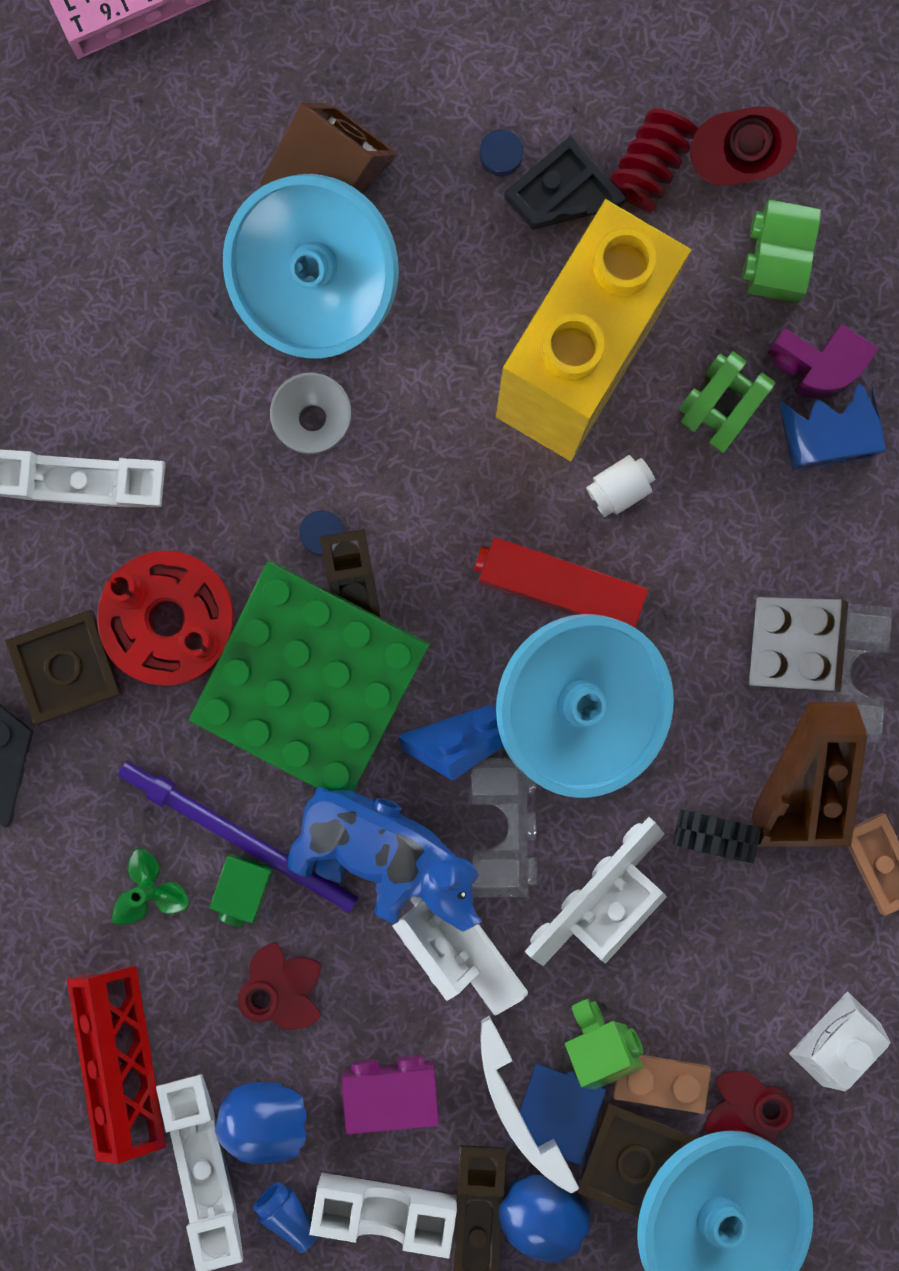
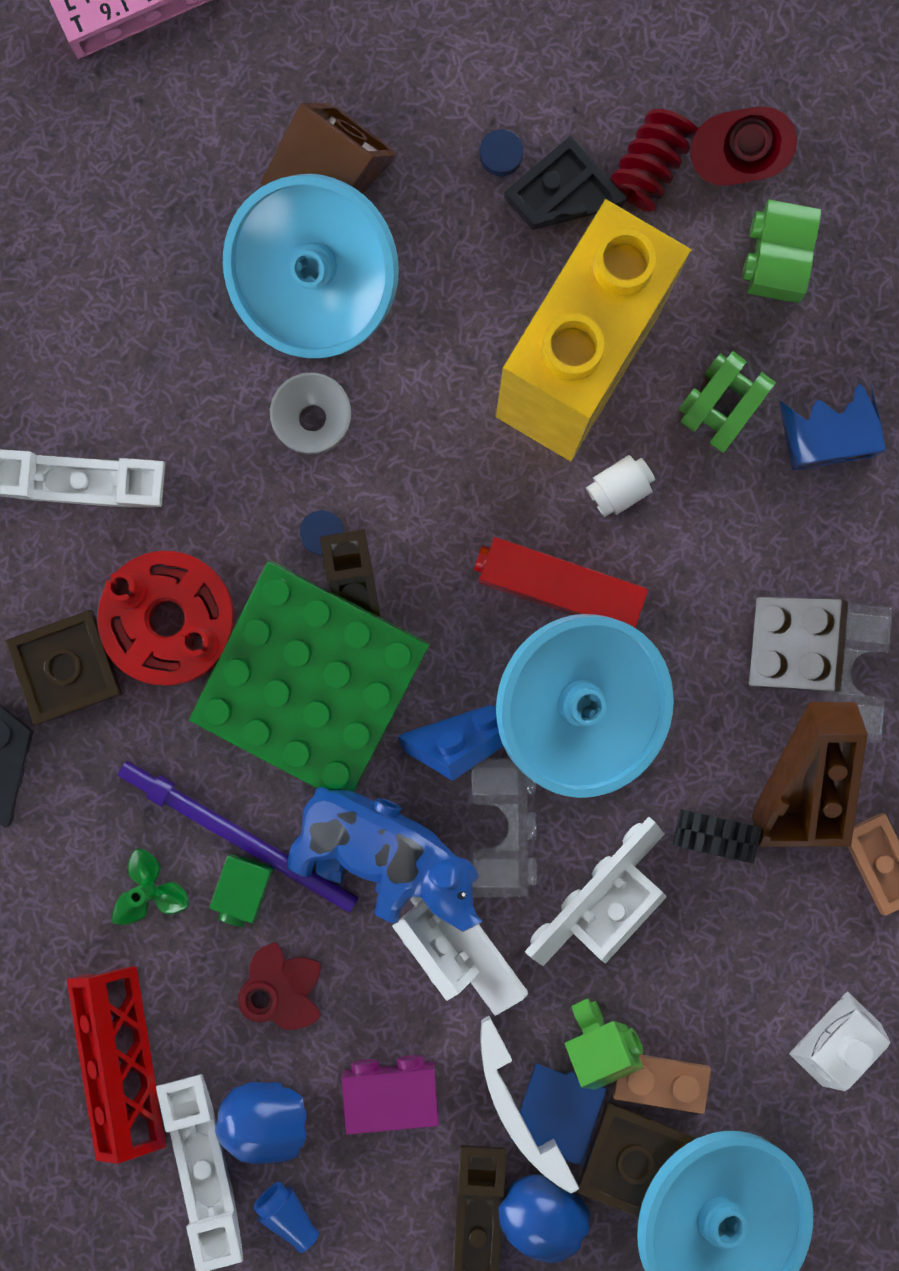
(410, 1215): white arch -> none
(744, 1107): dark red plate -> none
(827, 370): magenta brick -> none

